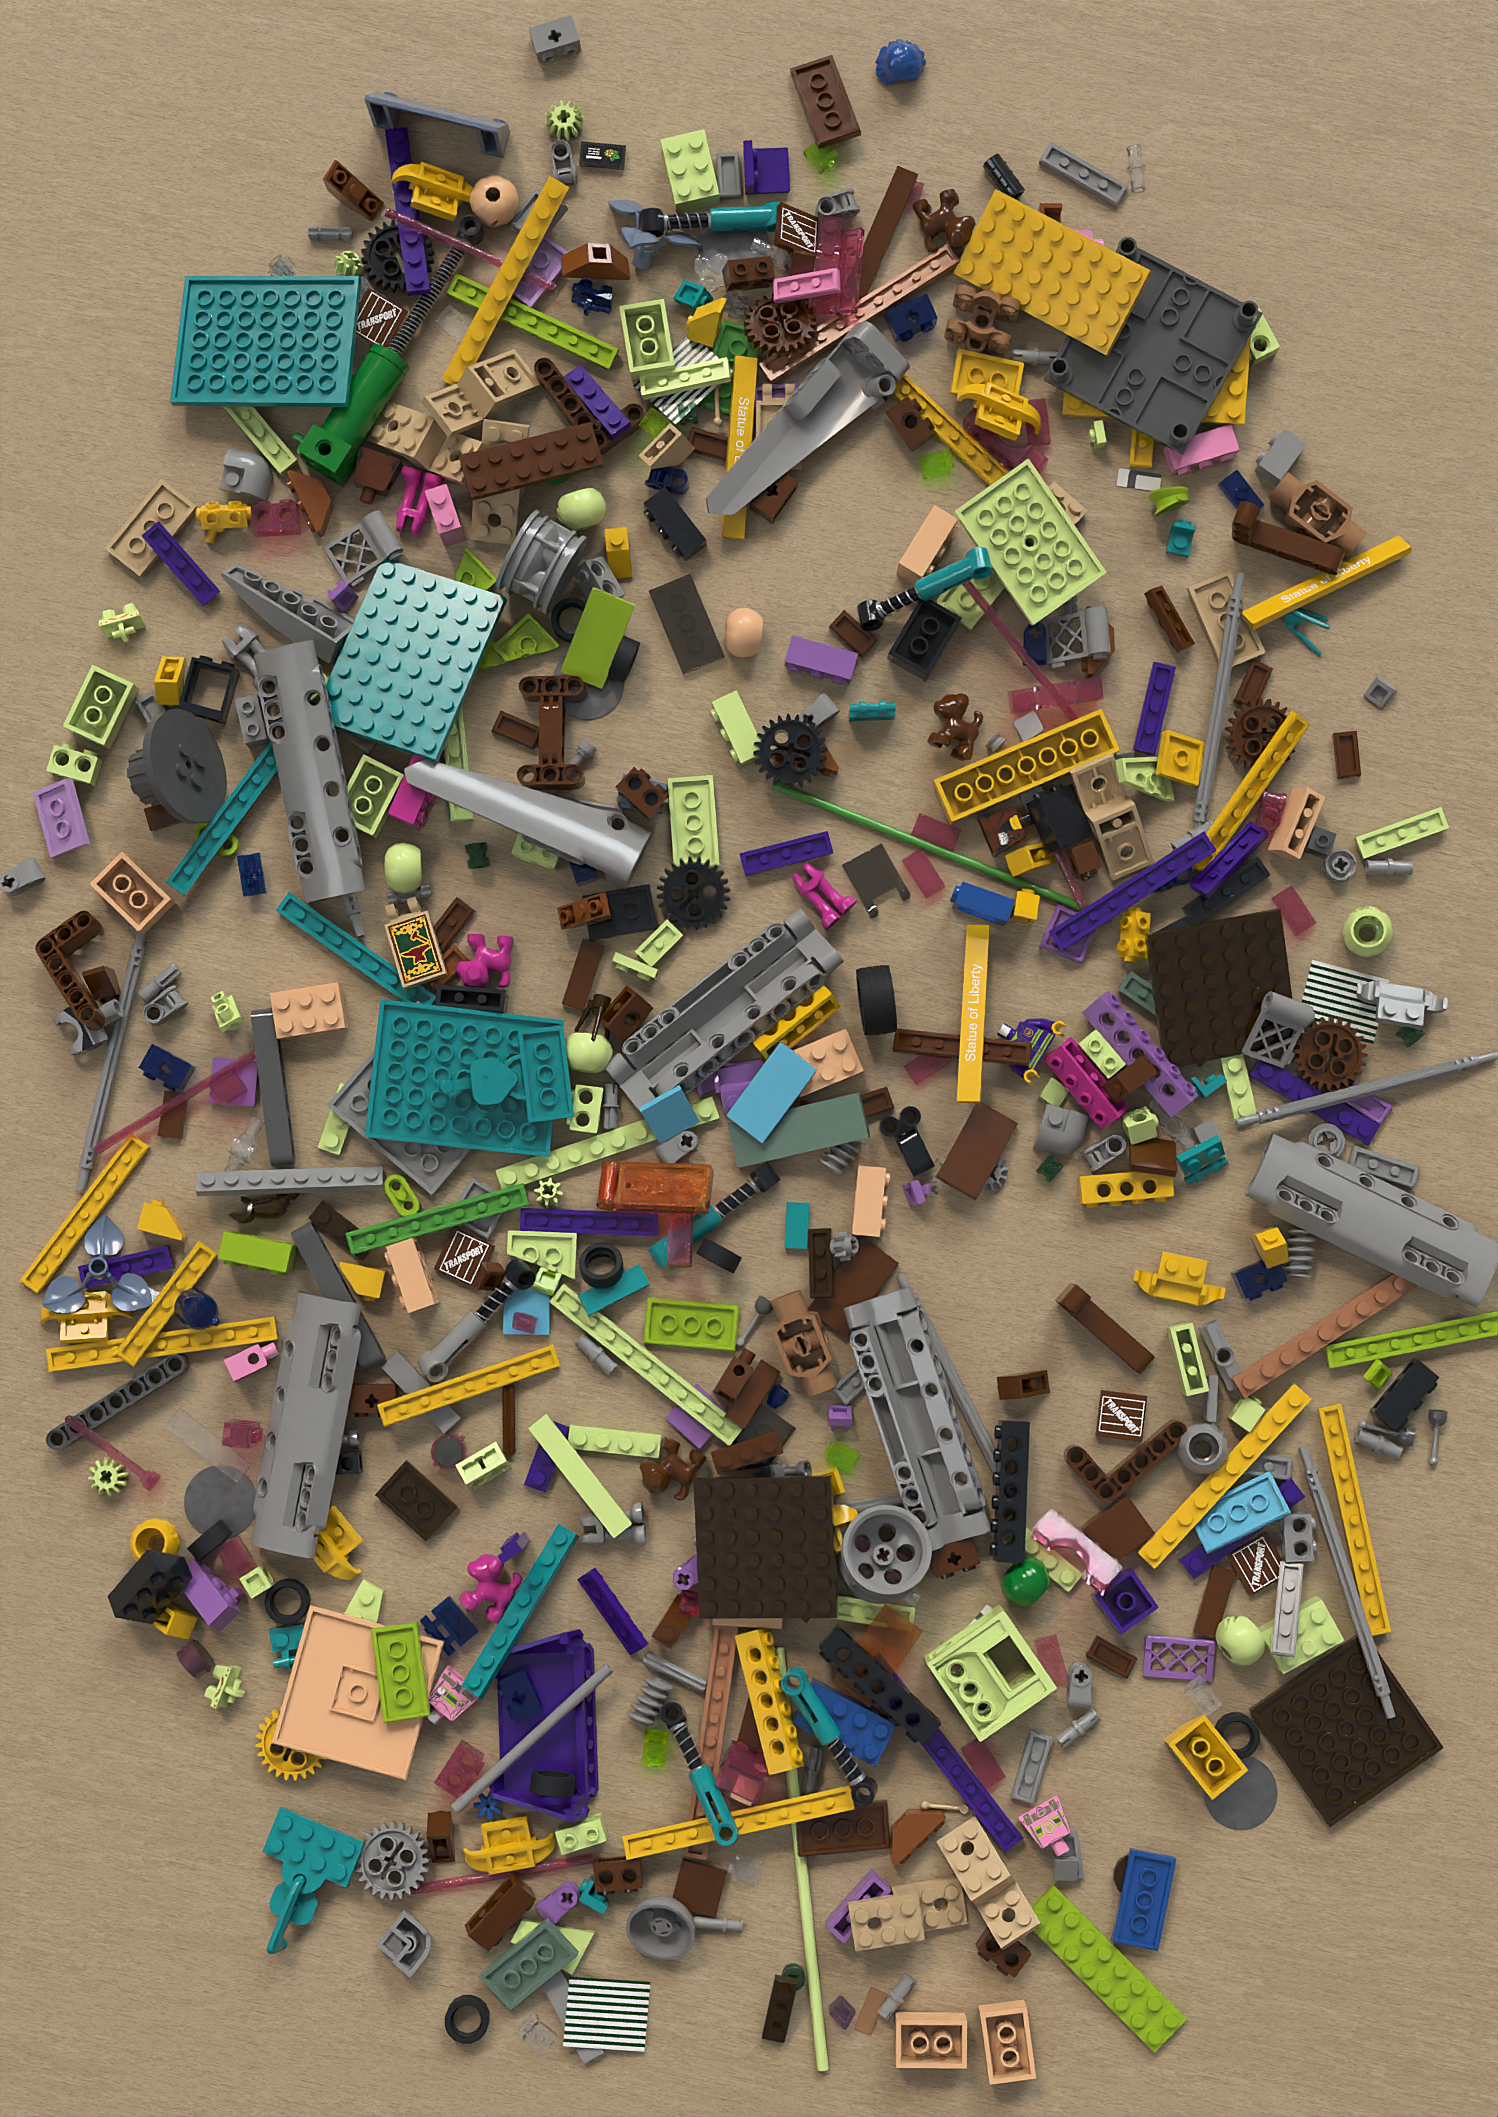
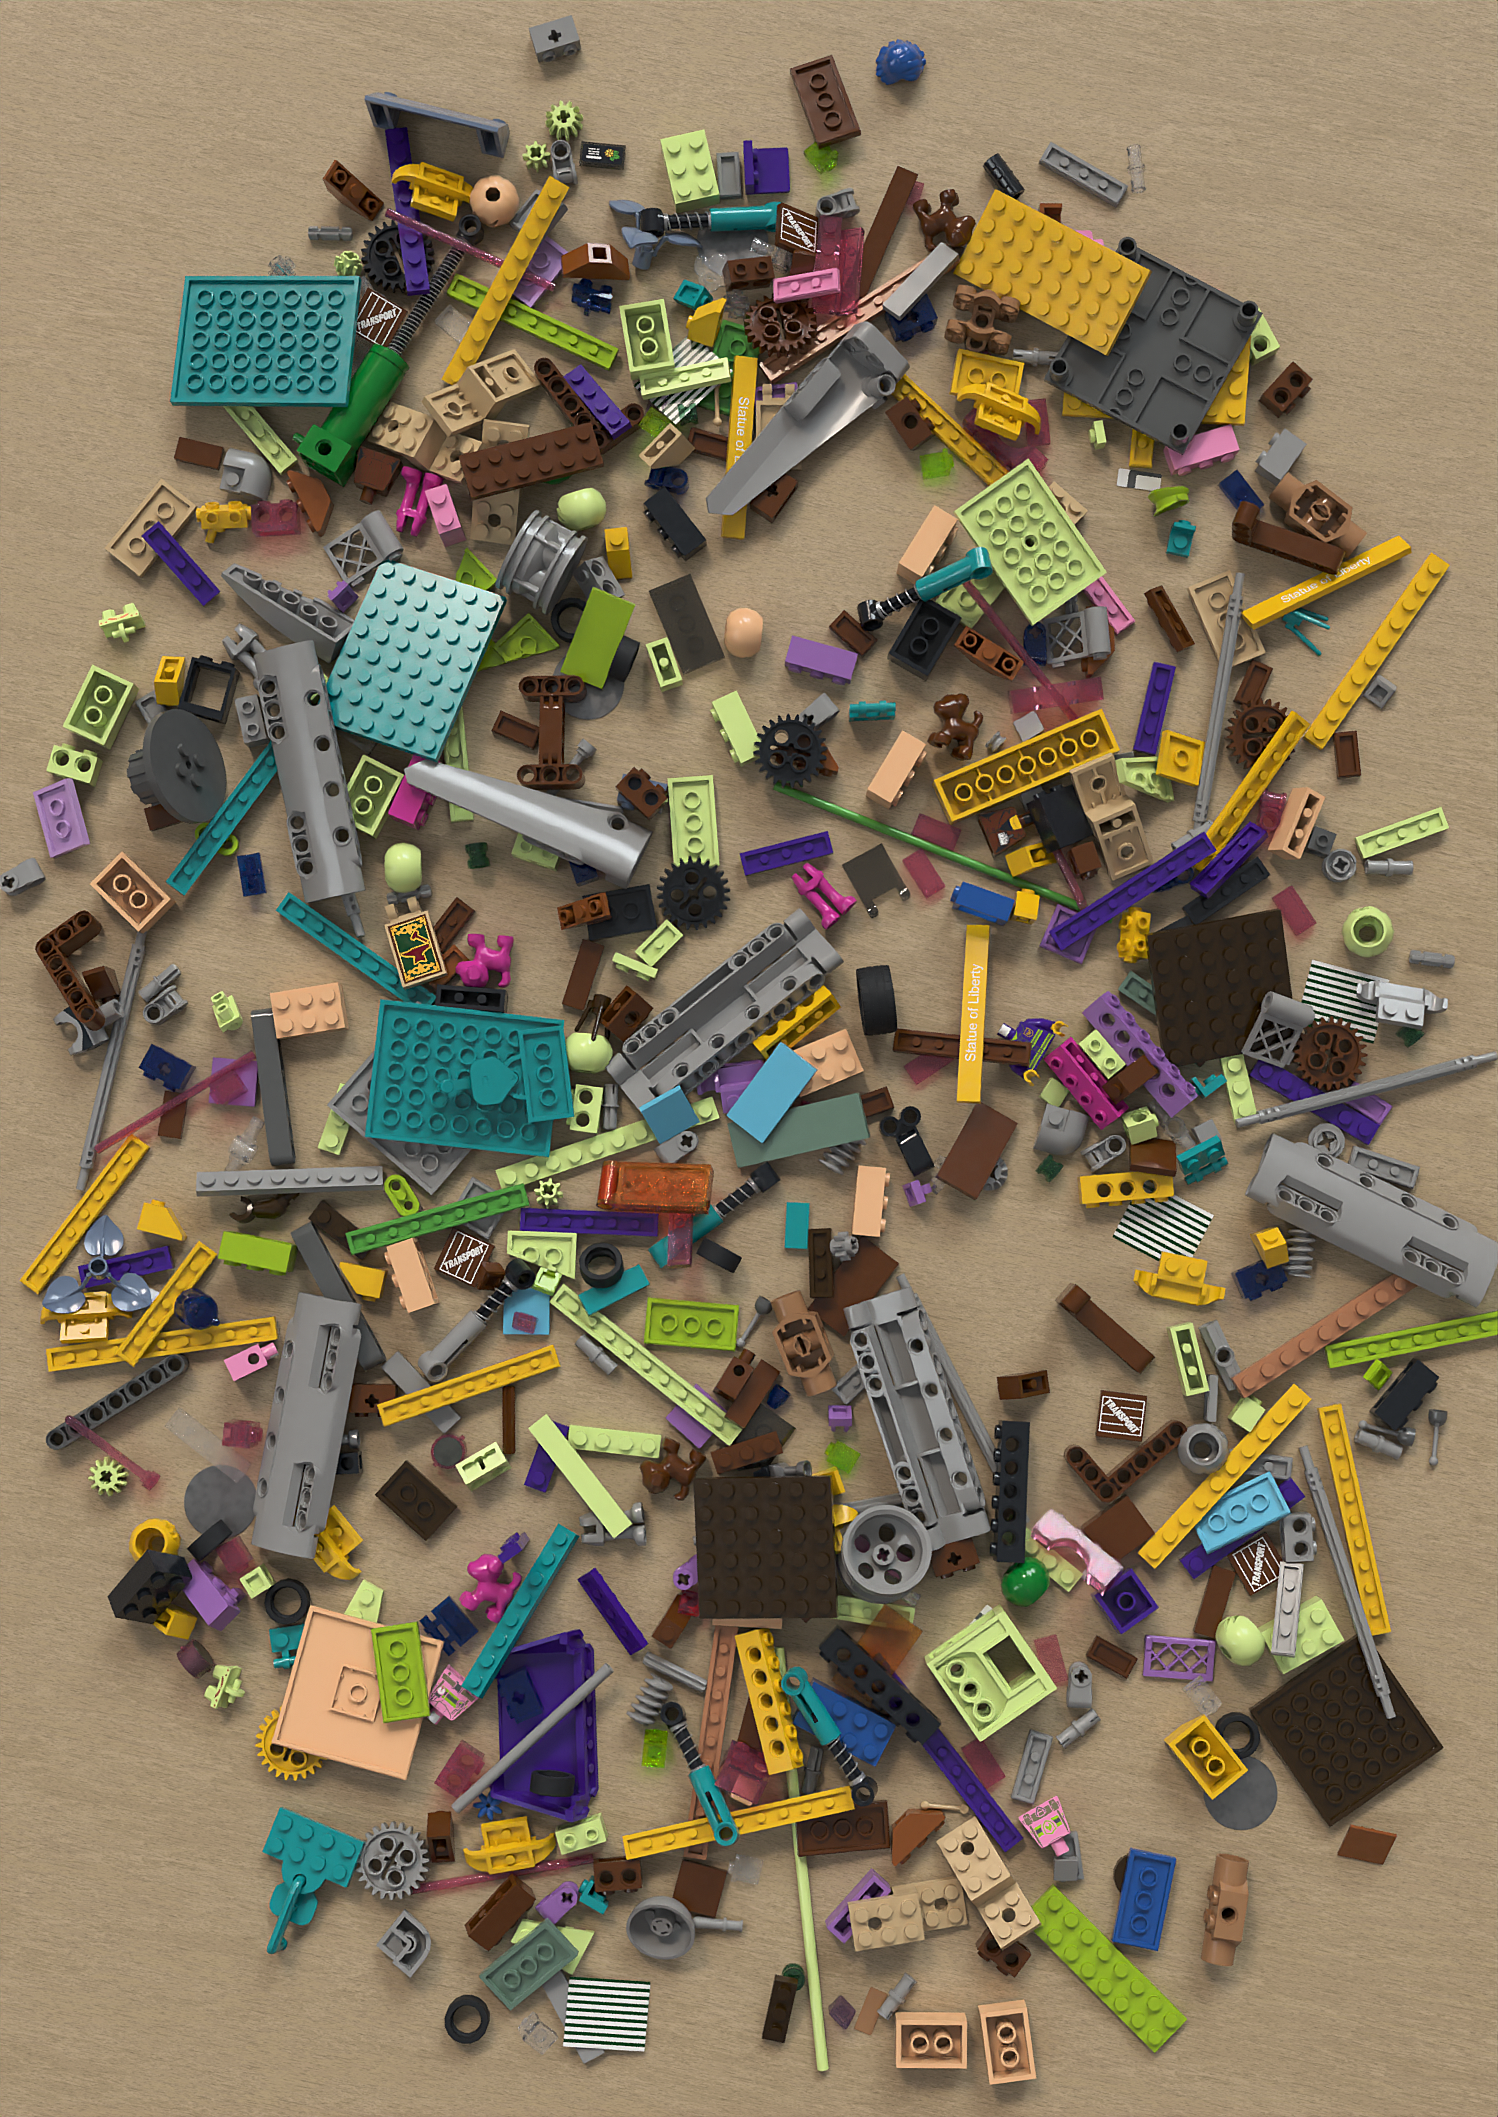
(199, 453): none -> reddish brown tile
(536, 150): none -> yellowish green gear
(664, 664): none -> yellowish green brick
(896, 770): none -> light nougat brick
(920, 281): none -> light grey tile
(988, 655): none -> dark orange slope
(1102, 595): none -> bright pink tile
(1163, 1226): none -> sticker
(1225, 1927): none -> medium nougat brick
(1283, 388): none -> reddish brown brick
(1366, 1844): none -> dark orange piece
(1376, 651): none -> yellow plate
(1431, 959): none -> light grey axle

